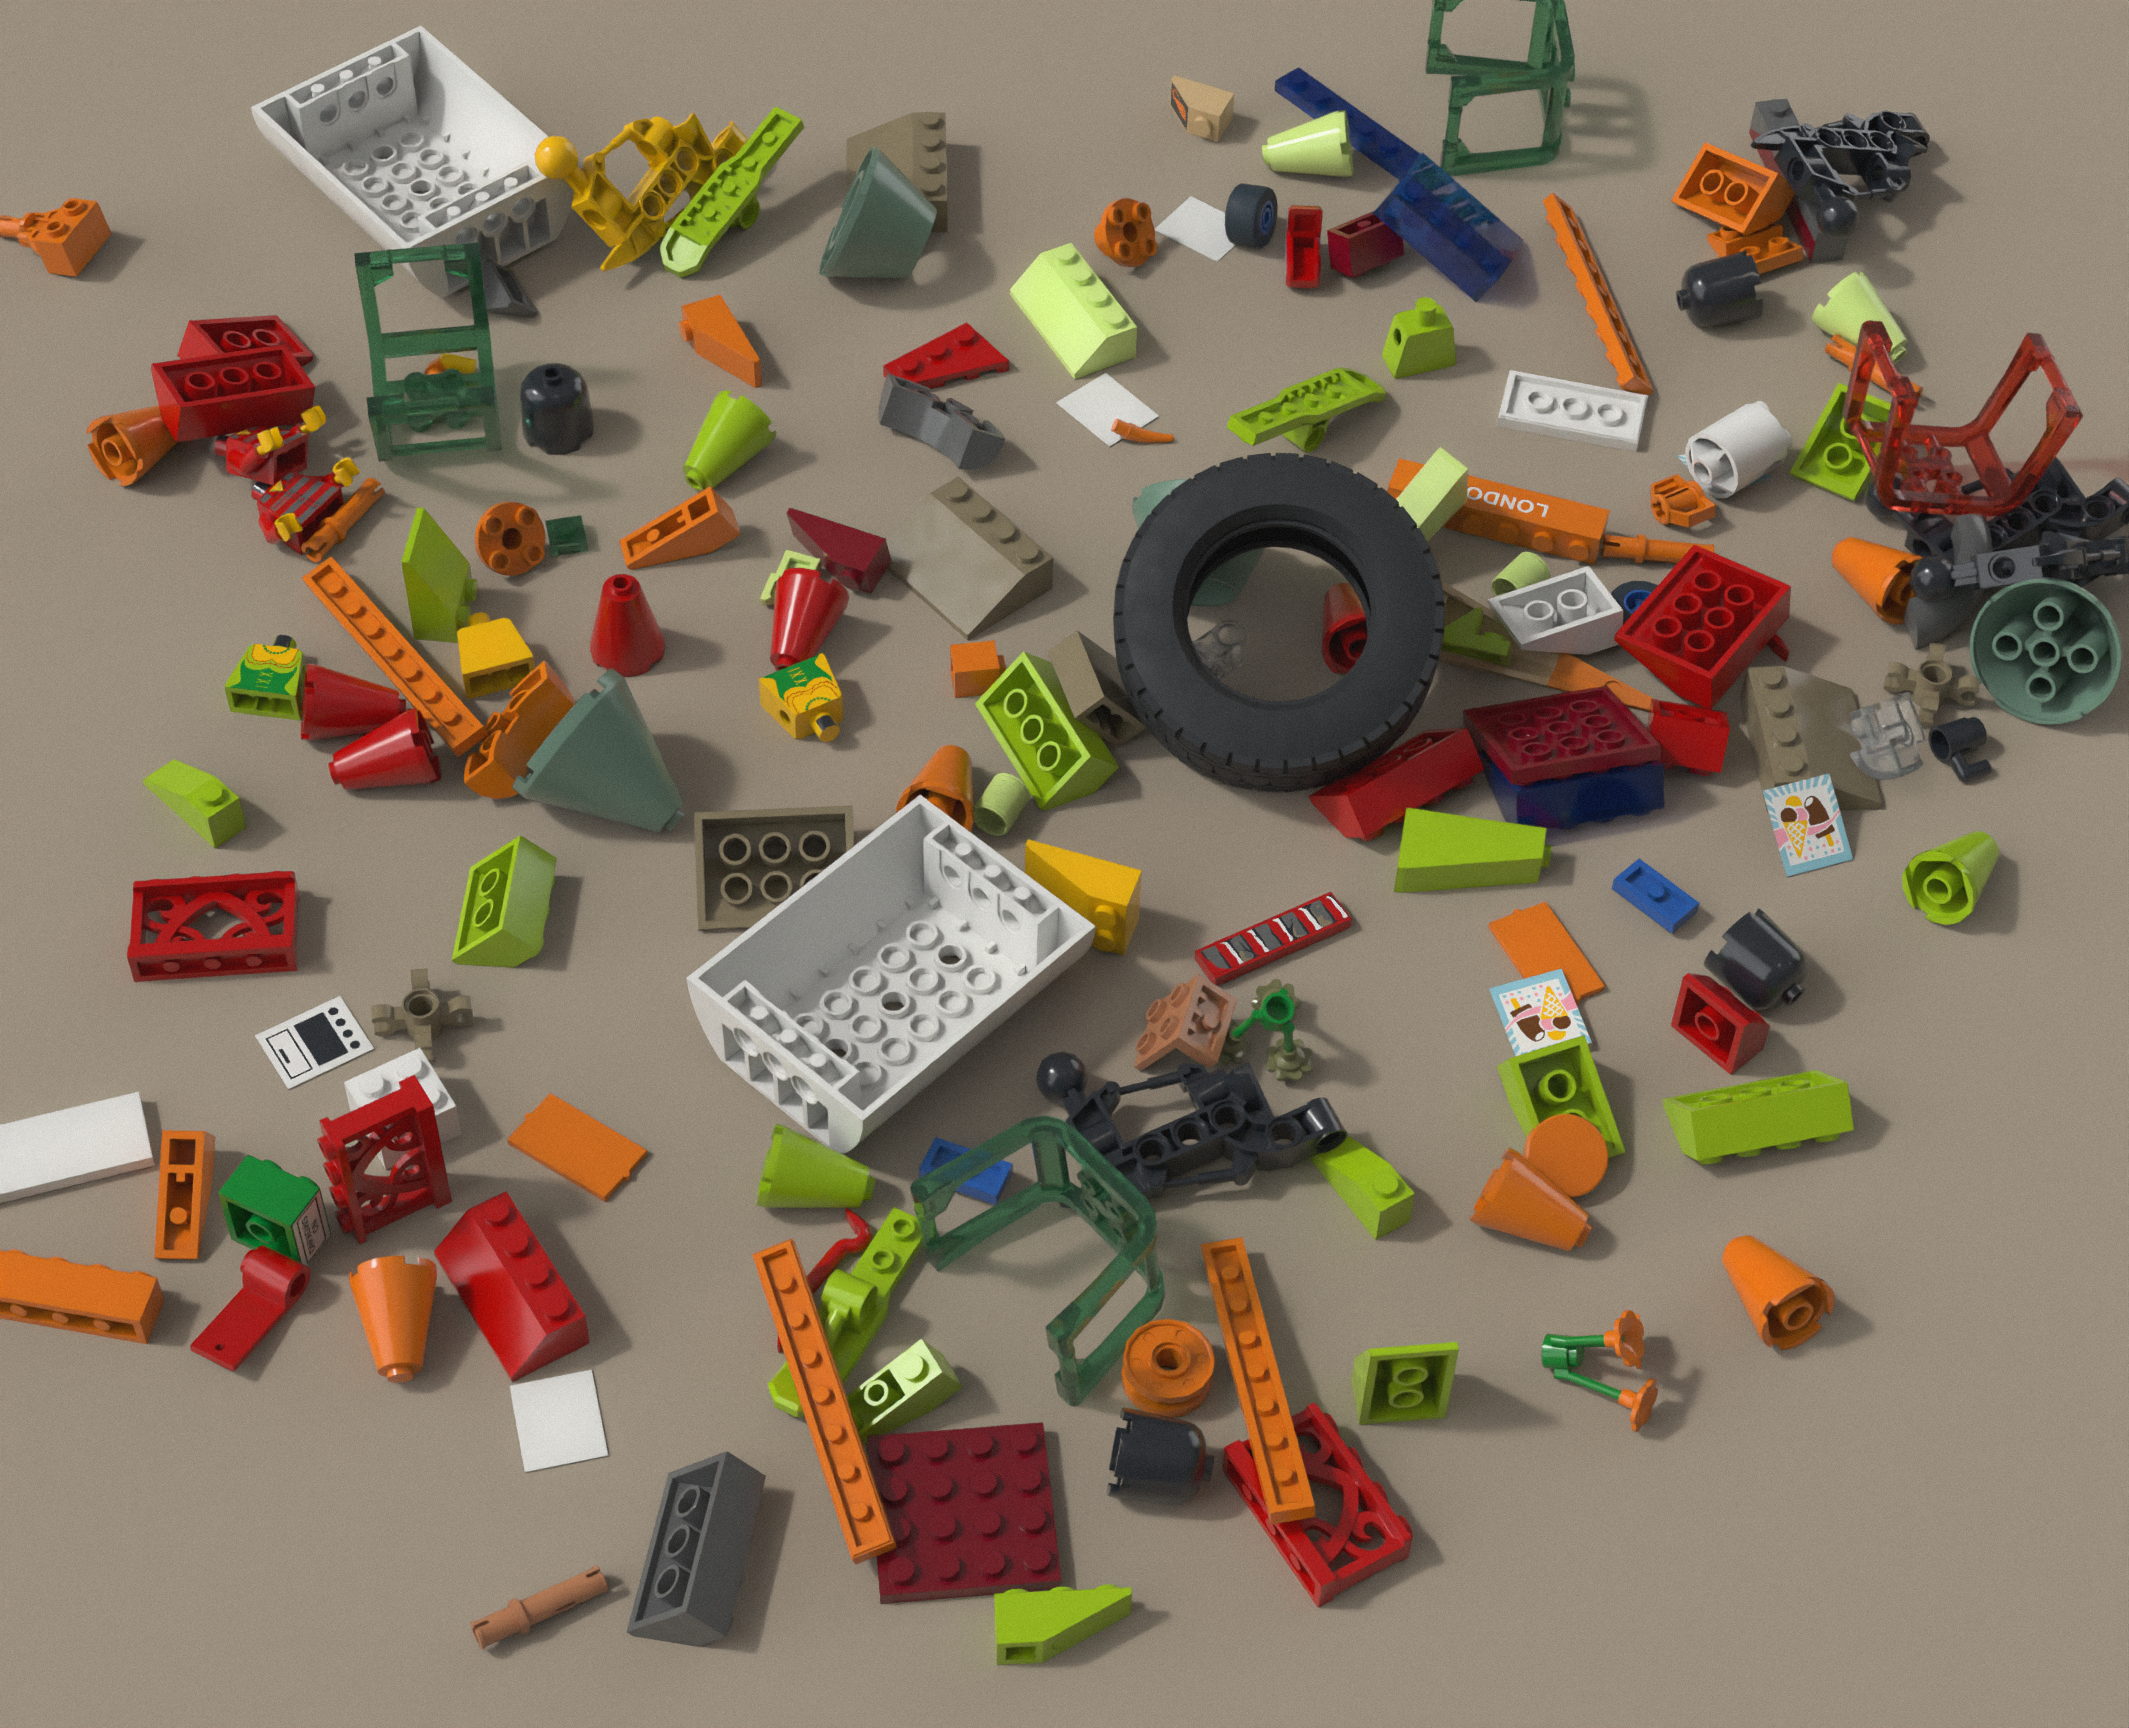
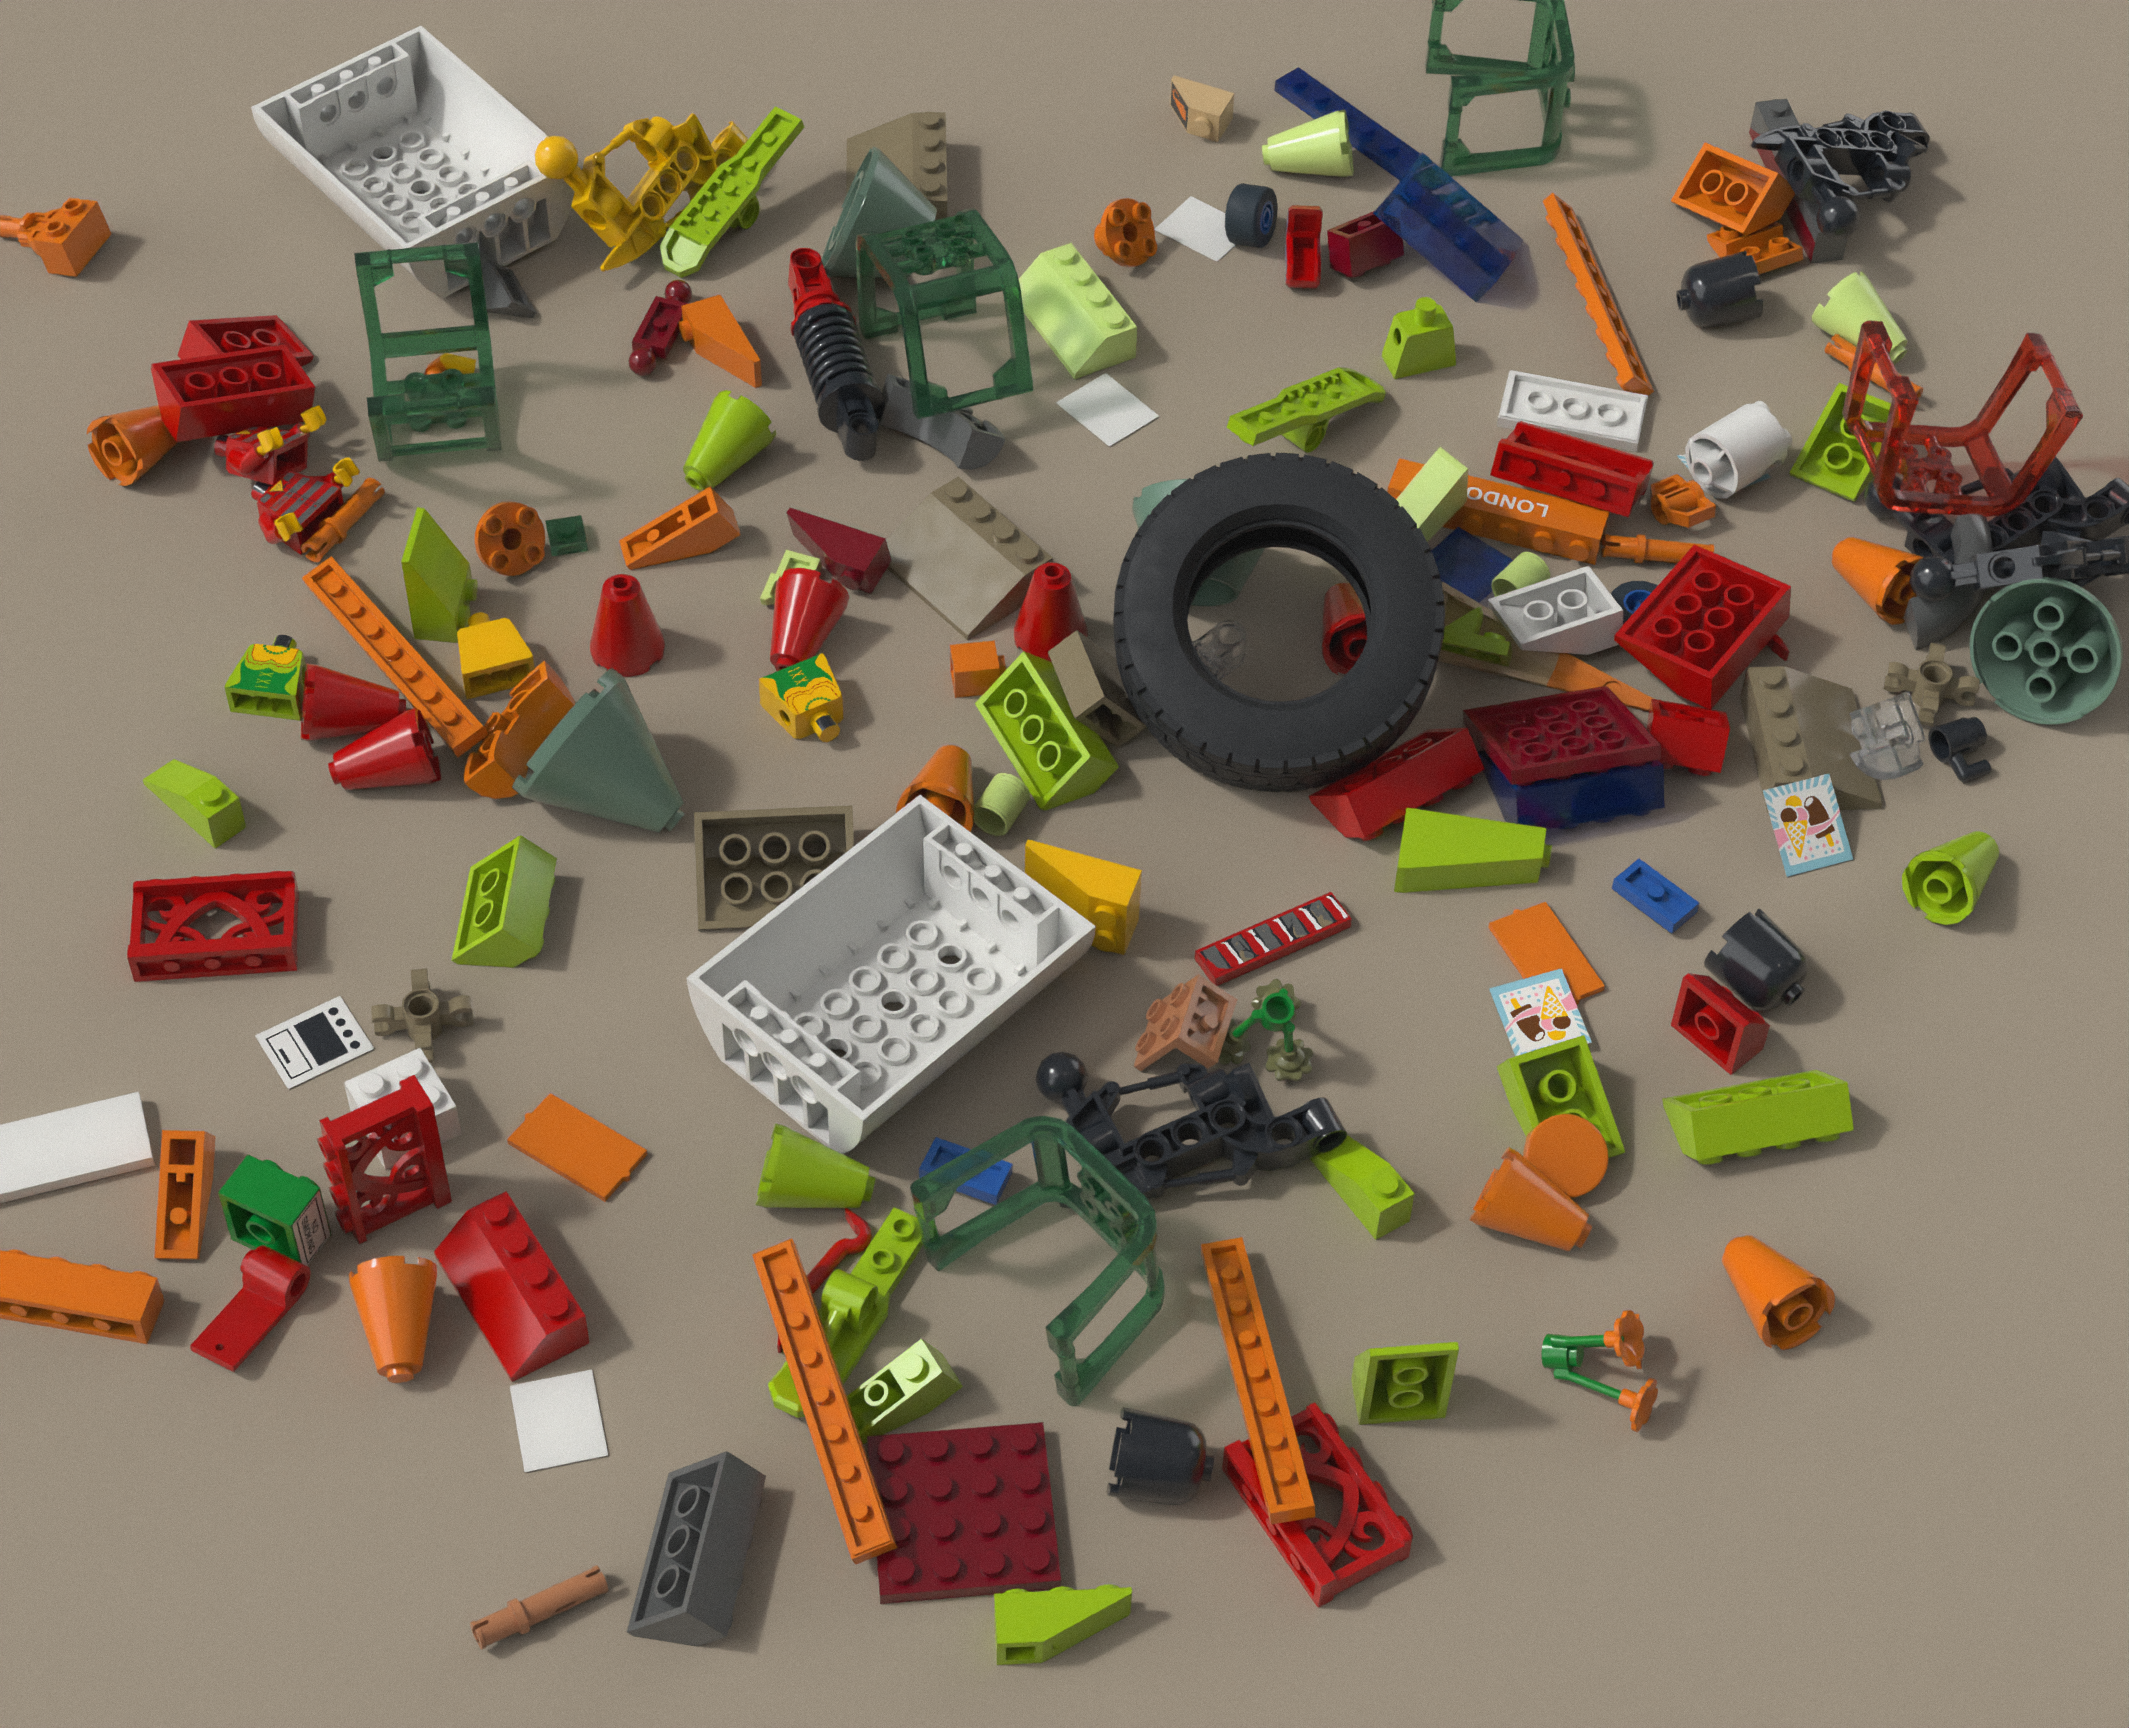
(555, 408): black cylinder -> none
(659, 328): none -> dark red plate
(834, 357): none -> black piece
(929, 249): none -> clear green windscreen
(948, 357): red wing -> none
(1048, 611): none -> red cone
(1135, 433): orange helmet -> none
(1172, 1345): orange wheel -> none
(1468, 563): none -> clear blue tile
(1572, 468): none -> red fence

